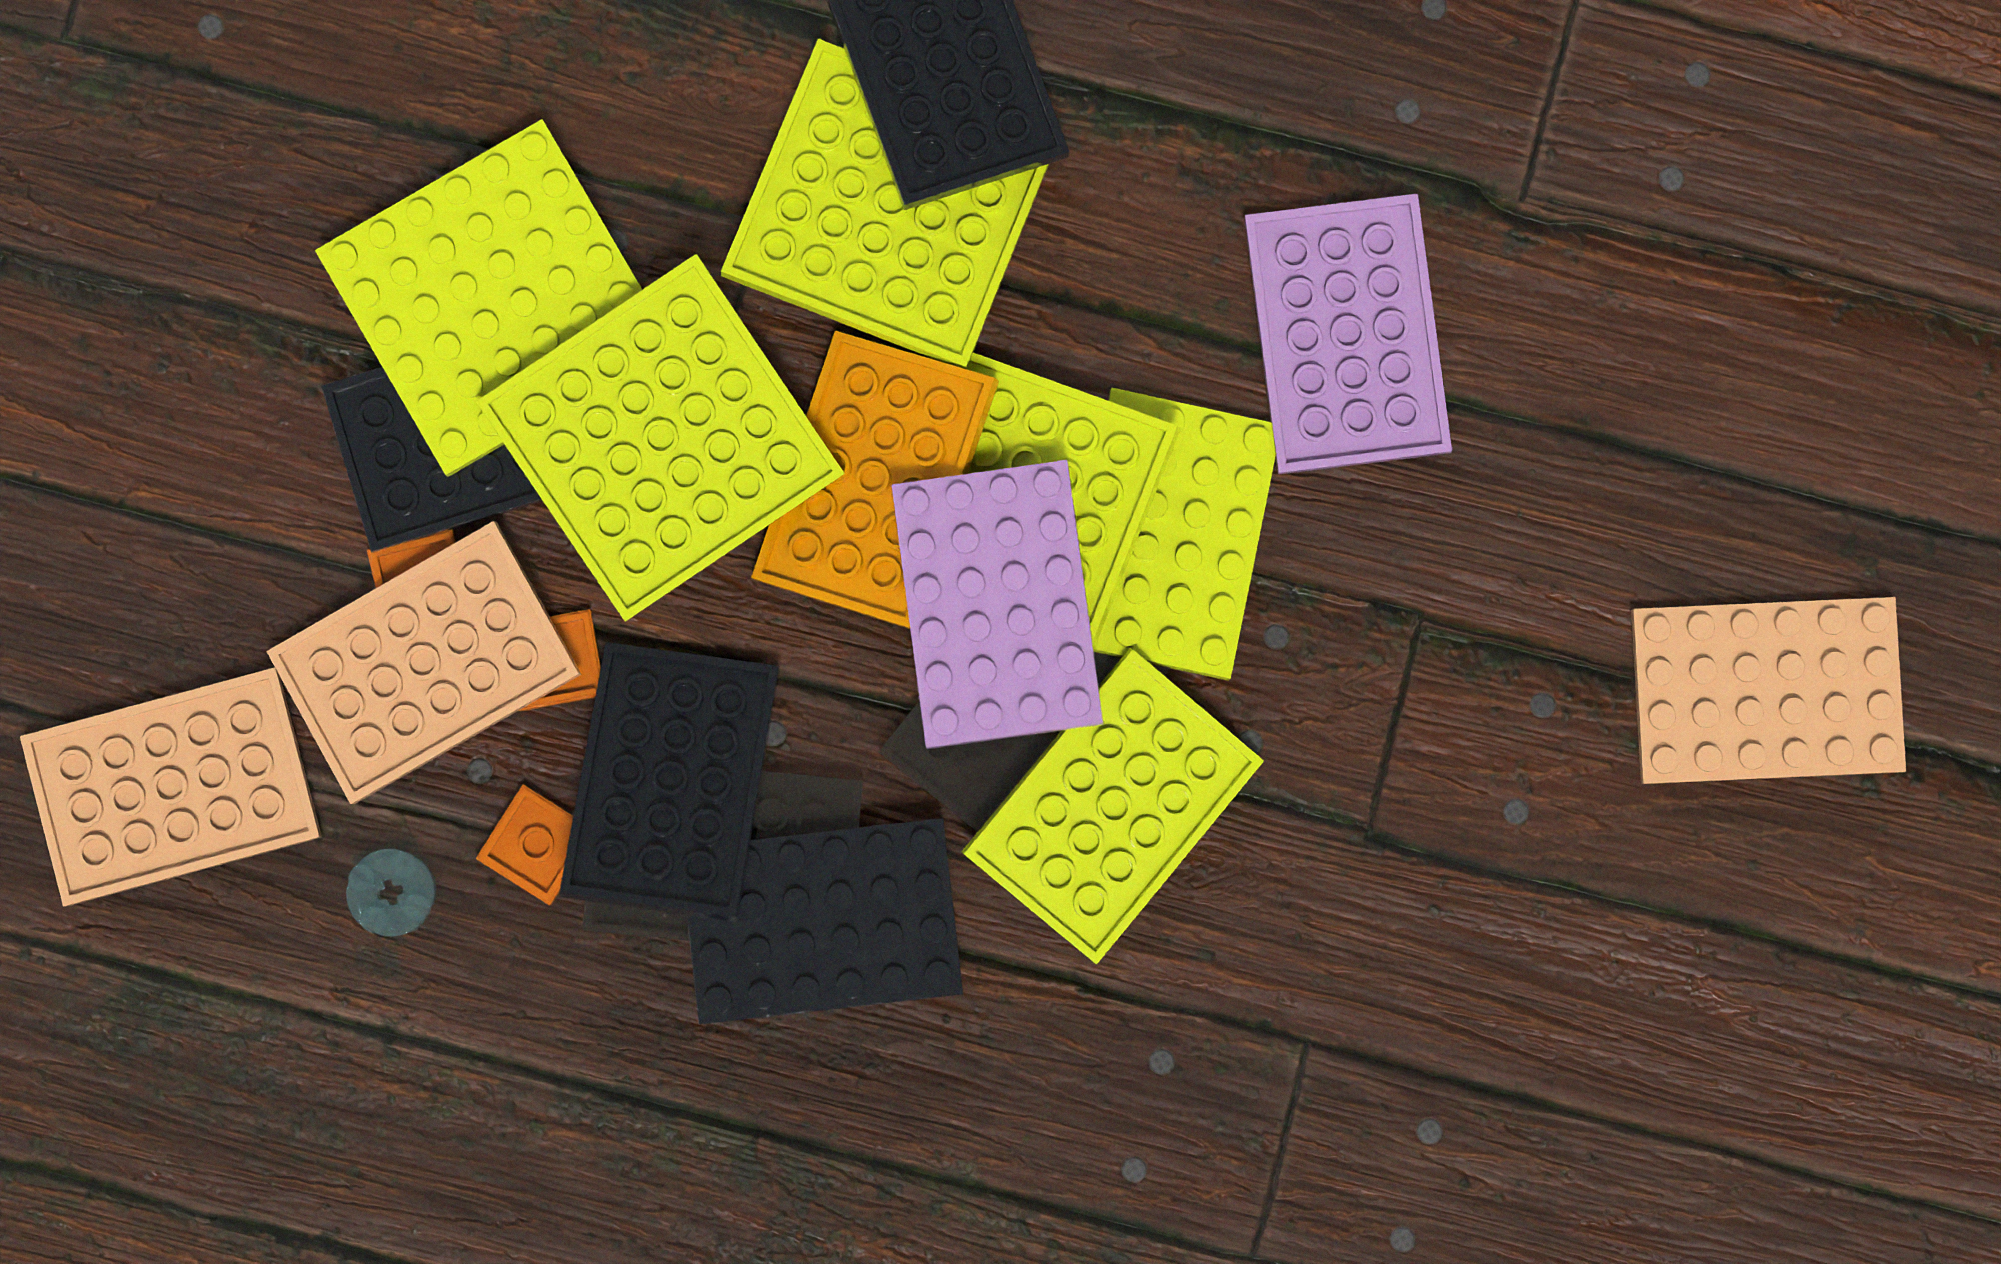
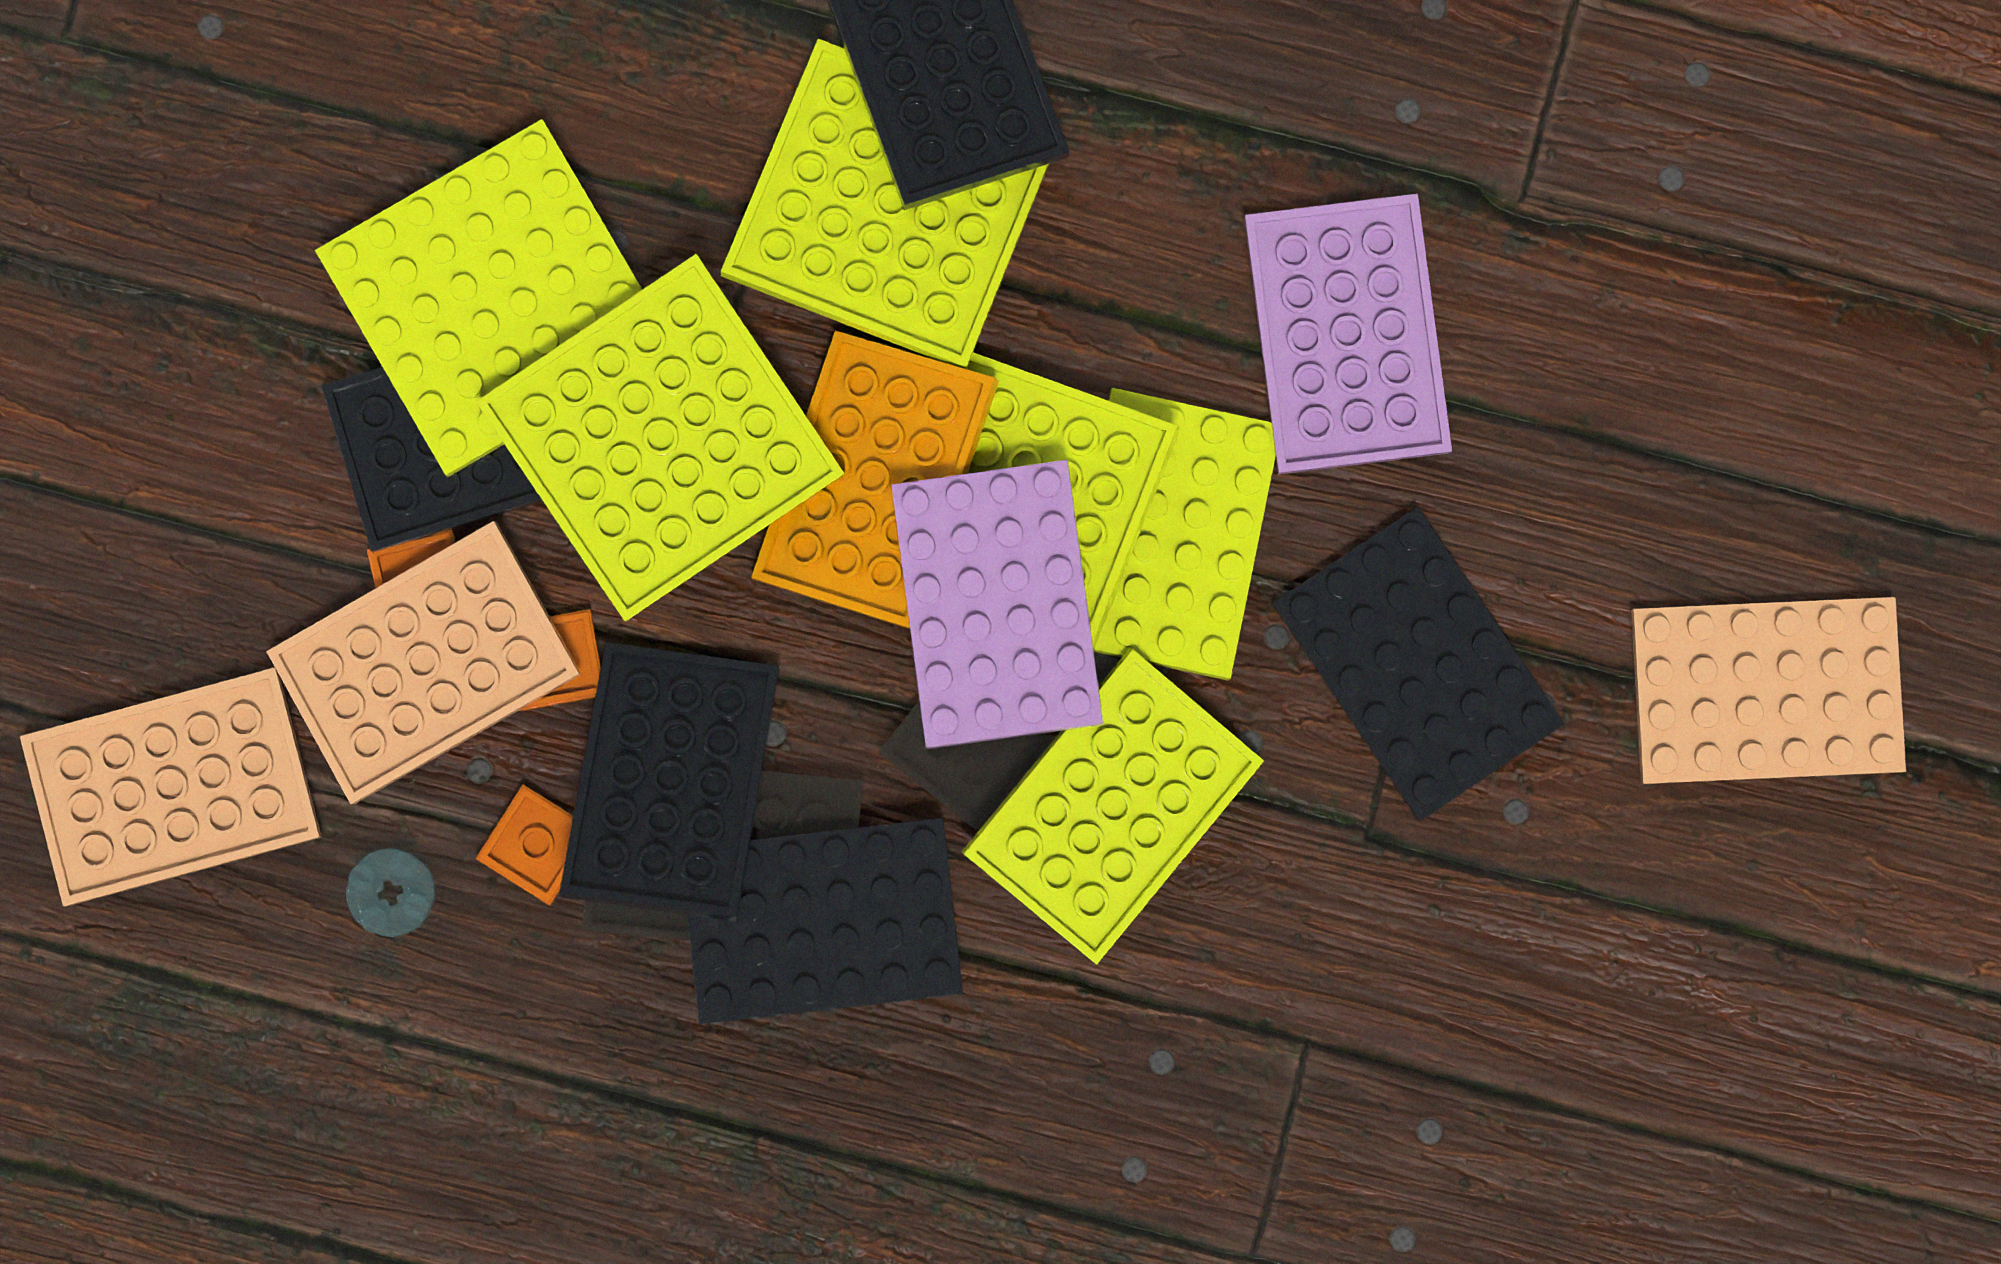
(1418, 664): none -> black plate

